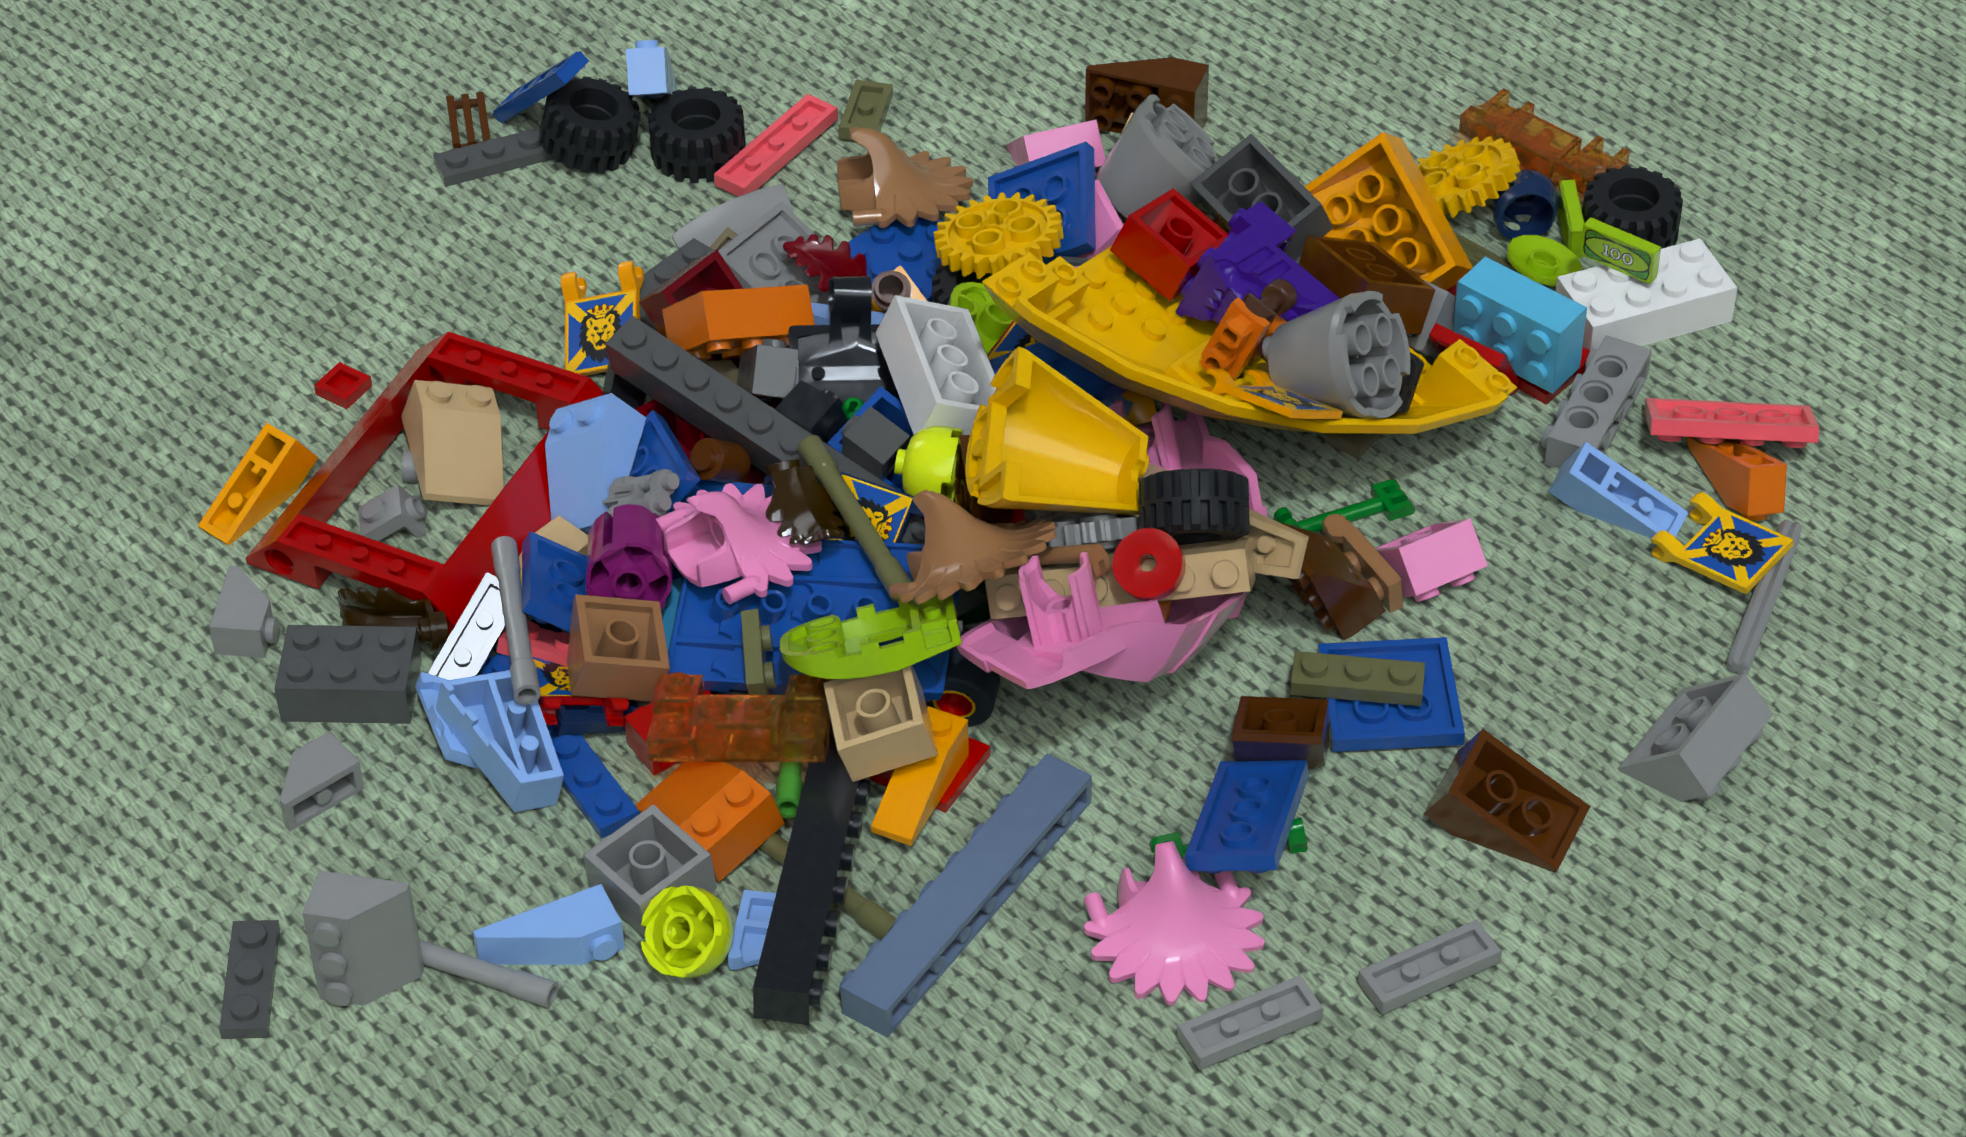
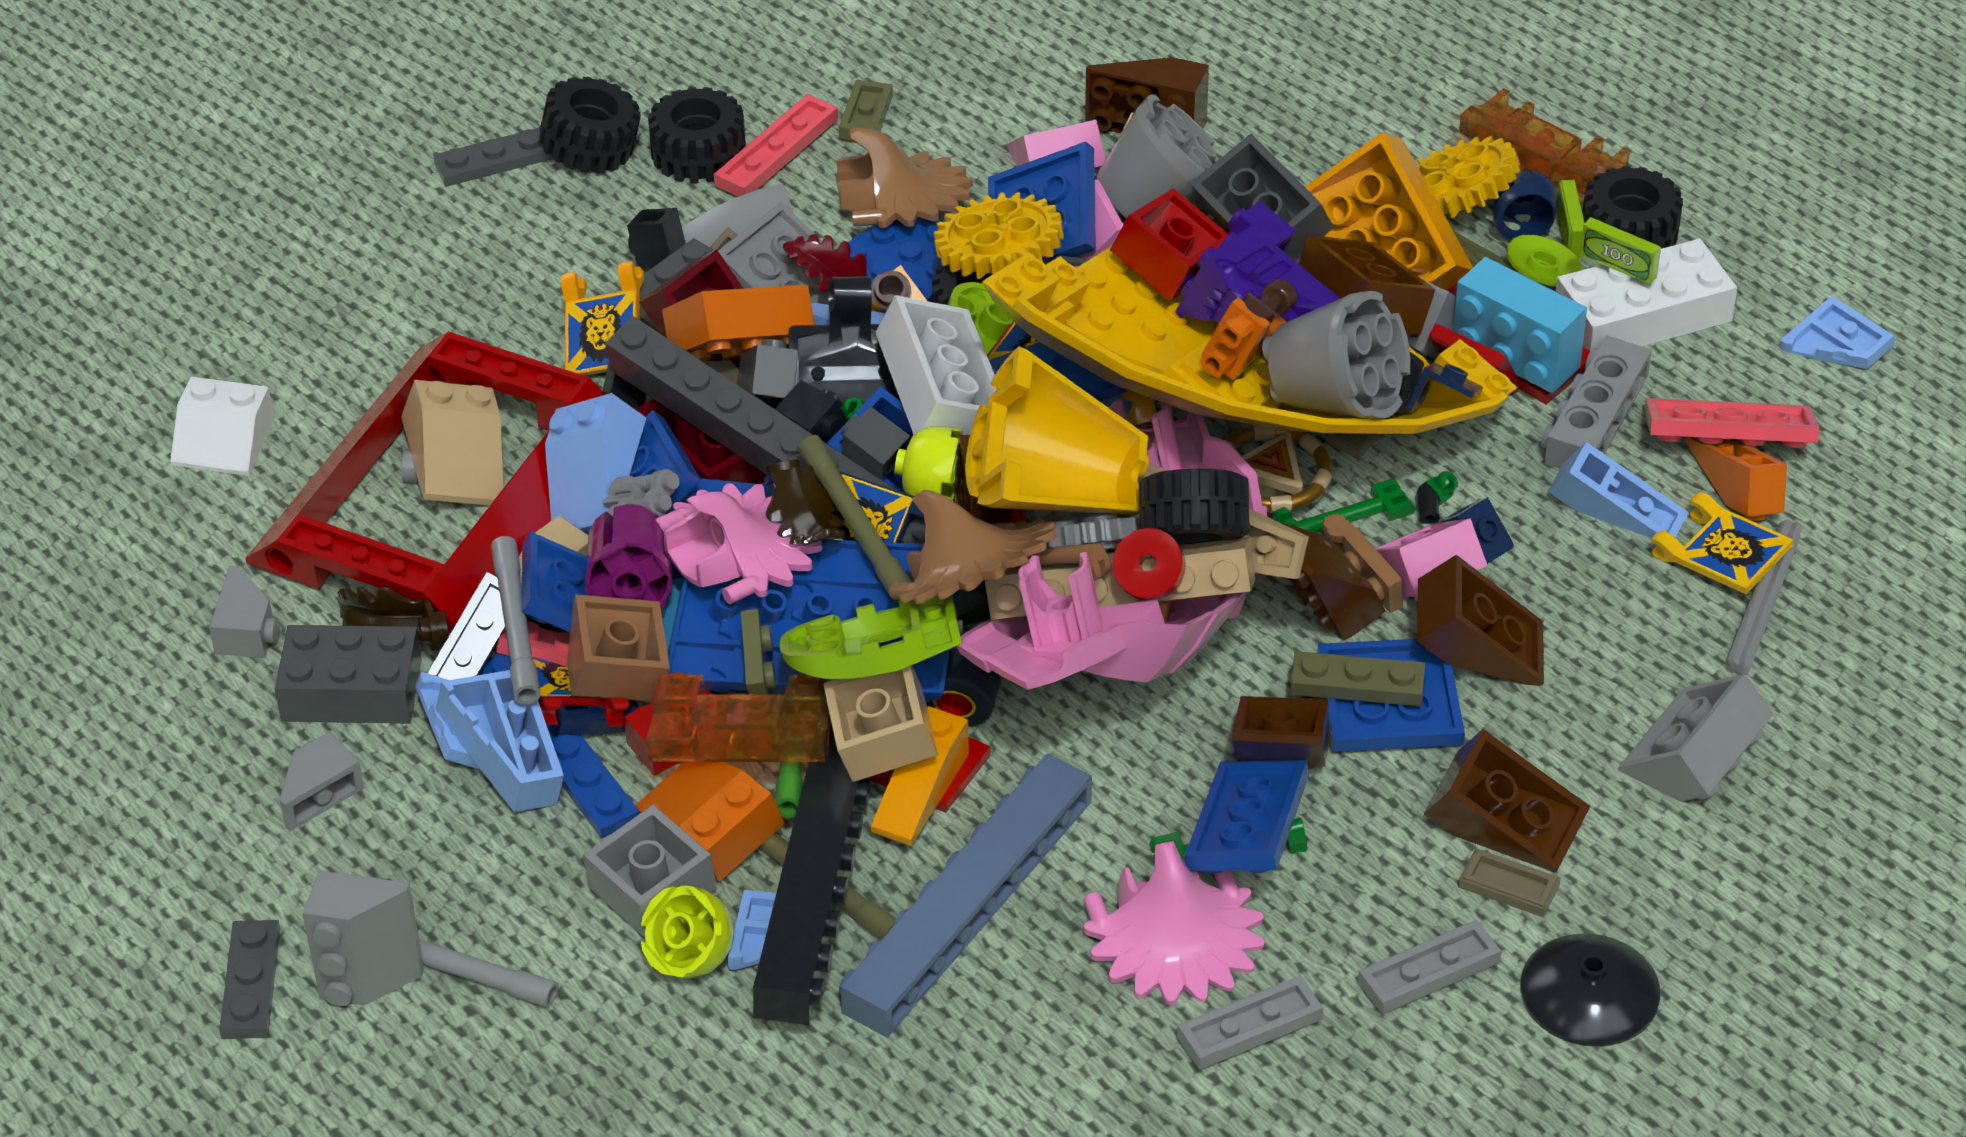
(221, 425): none -> white slope
(259, 484): light orange slope -> none
(343, 385): red tile -> none
(392, 512): light grey bracket -> none
(466, 104): reddish brown tile -> none
(540, 86): blue tile -> none
(557, 933): light blue slope -> none
(649, 70): light blue slope -> none
(655, 235): none -> black brick
(720, 460): reddish brown brick -> none
(1271, 397): light orange flag -> none
(1278, 465): none -> piece
(1433, 494): none -> arm
(1448, 375): none -> dark blue bracket
(1478, 624): none -> reddish brown slope
(1488, 528): none -> dark blue bracket
(1509, 882): none -> dark tan tile
(1589, 1005): none -> black dish
(1838, 336): none -> light blue wing

